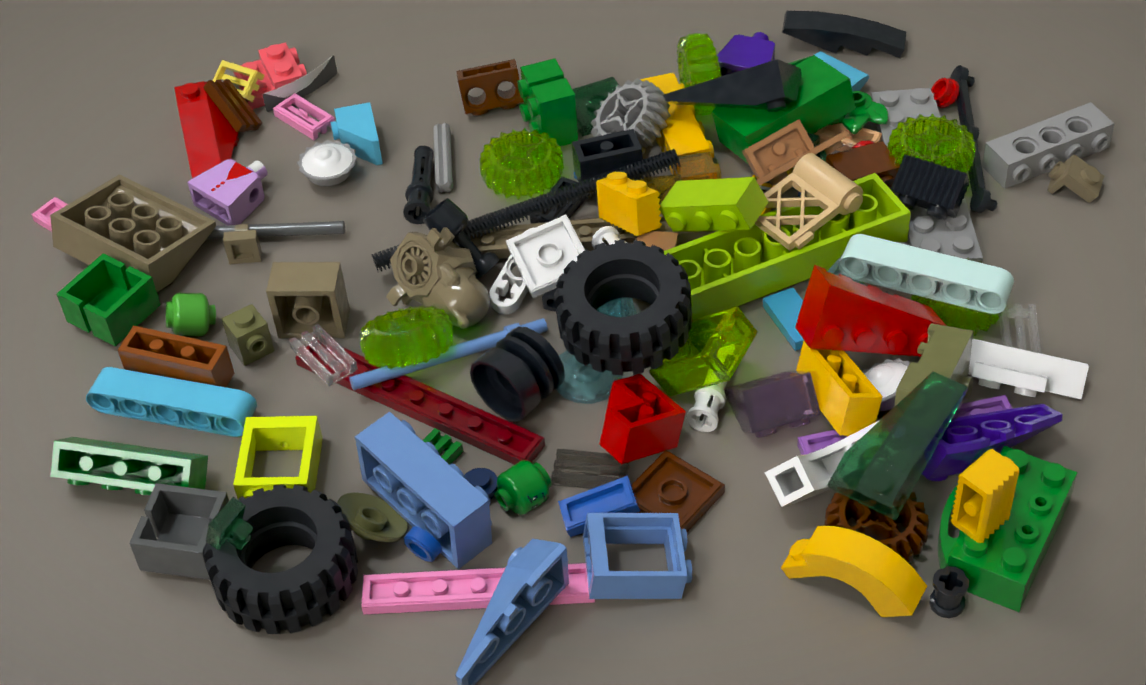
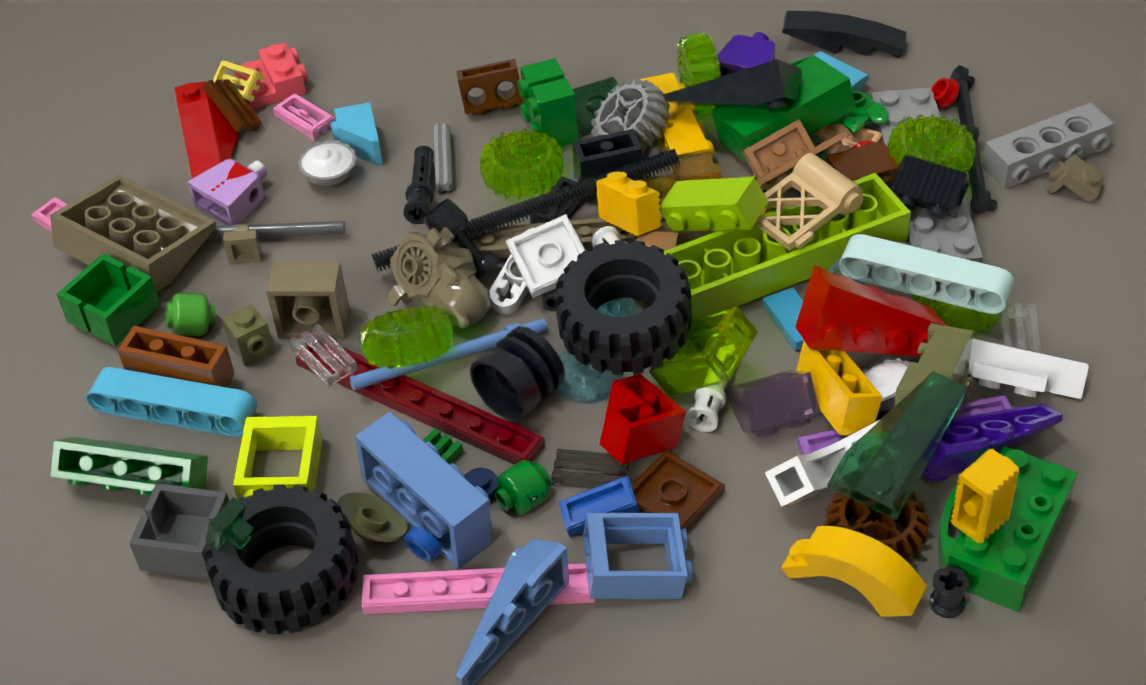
(303, 85): sticker -> none

